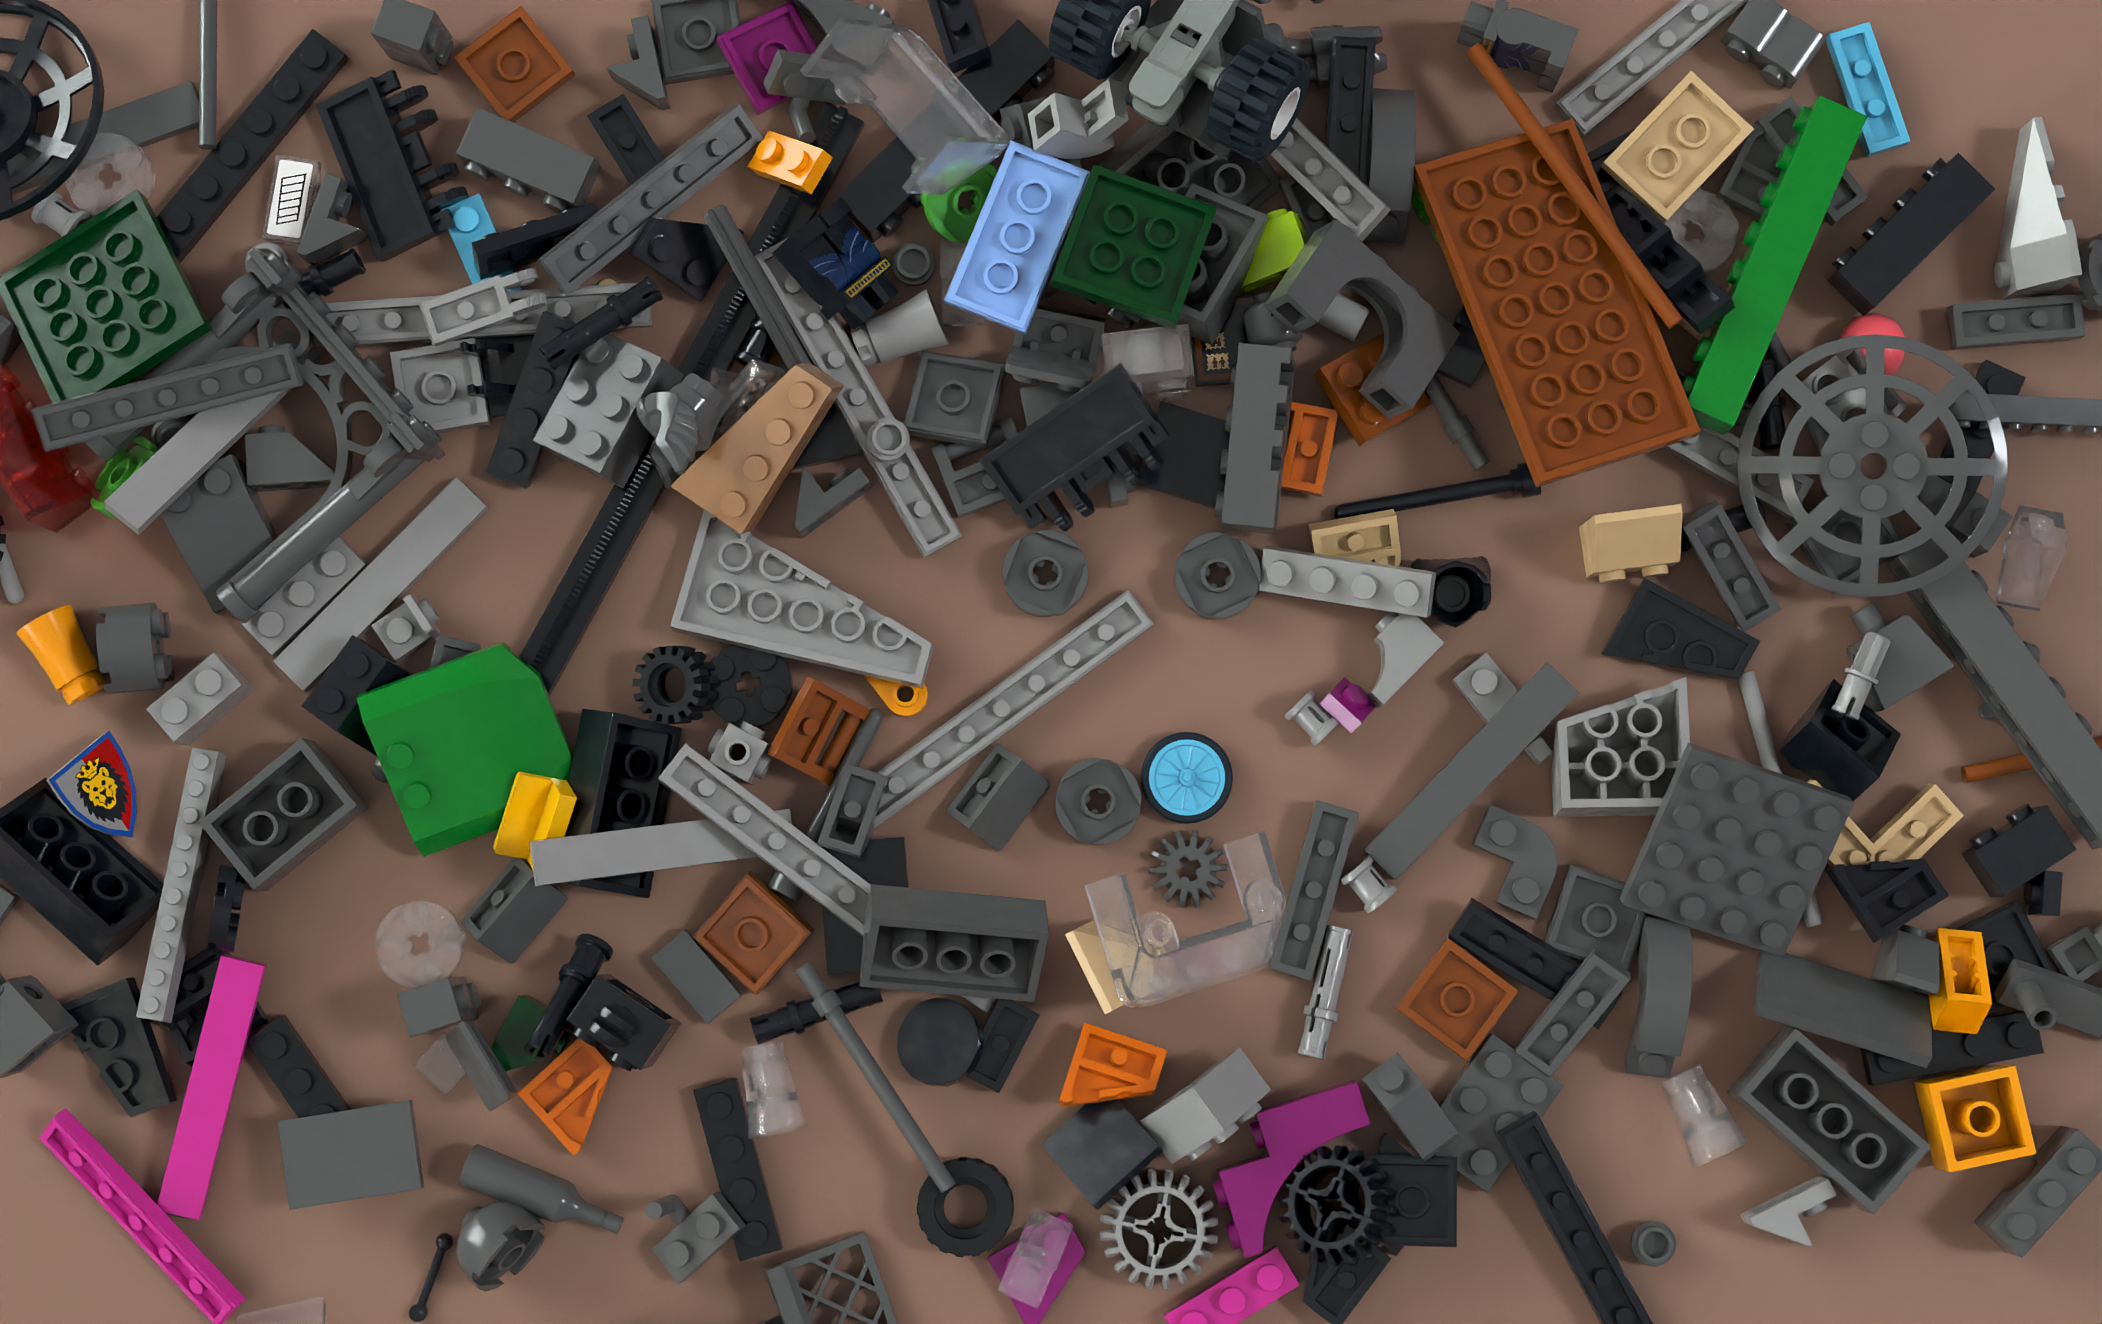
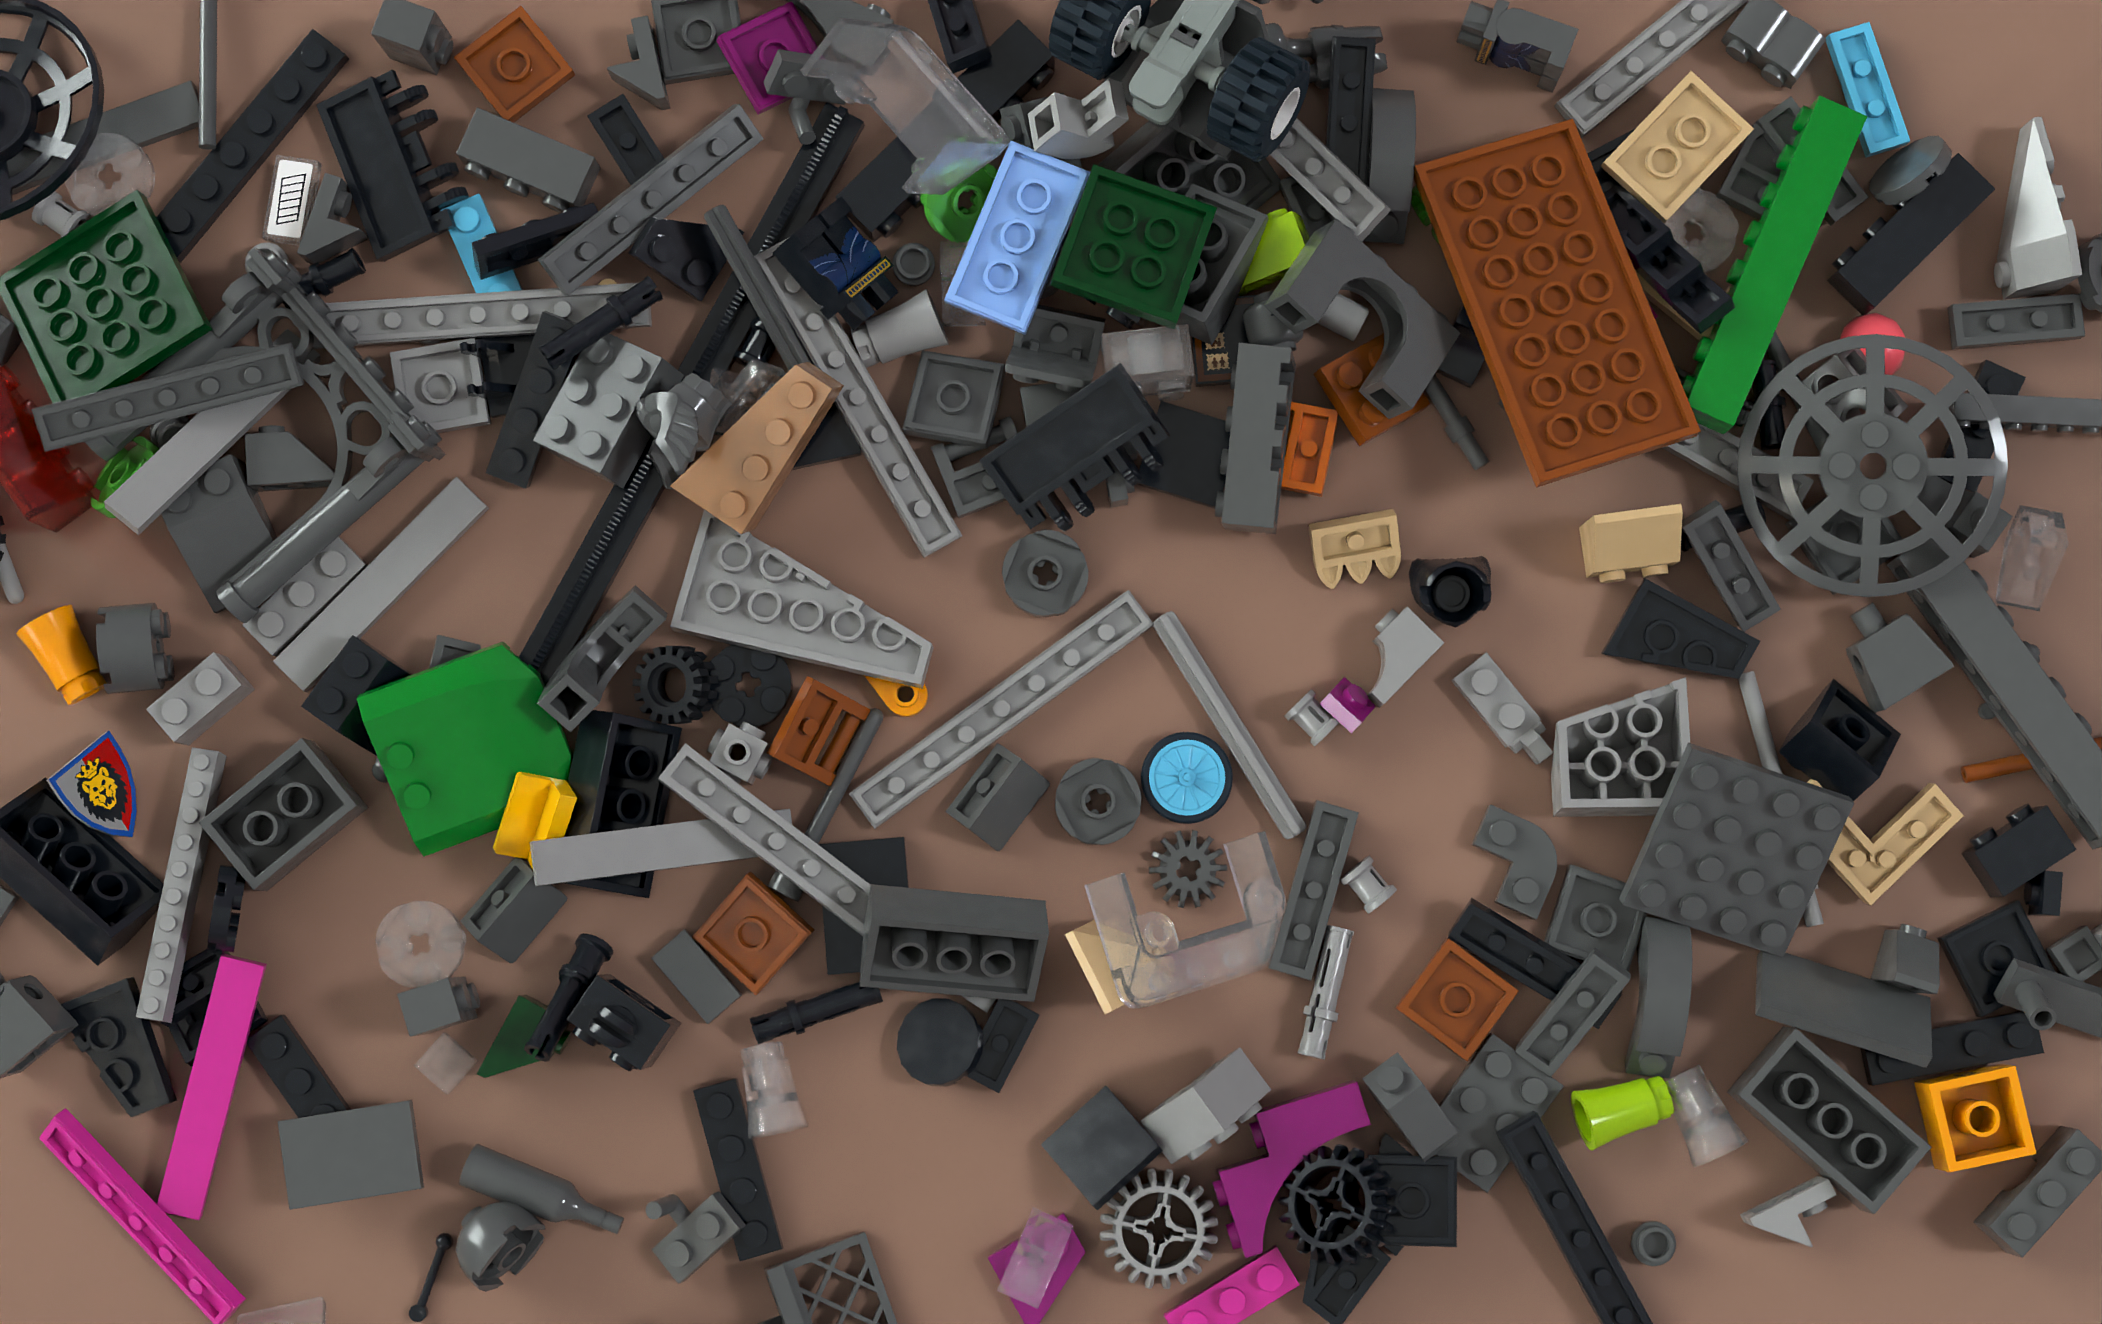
(408, 627): light grey bracket -> none
(478, 307): light grey hinge -> none
(480, 1064): dark grey slope -> none
(570, 1092): orange wing -> none
(597, 656): none -> dark grey arch
(790, 162): light orange plate -> none
(817, 507): dark grey slope -> none
(828, 1004): dark grey bar -> none
(853, 811): dark grey slope -> none
(887, 439): light grey plate -> none
(976, 1239): black tyre -> none
(1110, 1068): orange wing -> none
(1209, 599): dark grey plate -> none
(1229, 725): none -> light grey axle
(1347, 581): light grey plate -> none
(1471, 770): dark grey tile -> none
(1517, 481): black piece -> none
(1575, 186): dark orange piece -> none
(1620, 1109): none -> lime plant
(1861, 675): light grey axle -> none
(1887, 893): black wing -> none
(1907, 170): none -> dark grey tile
(1964, 982): light orange arch -> none

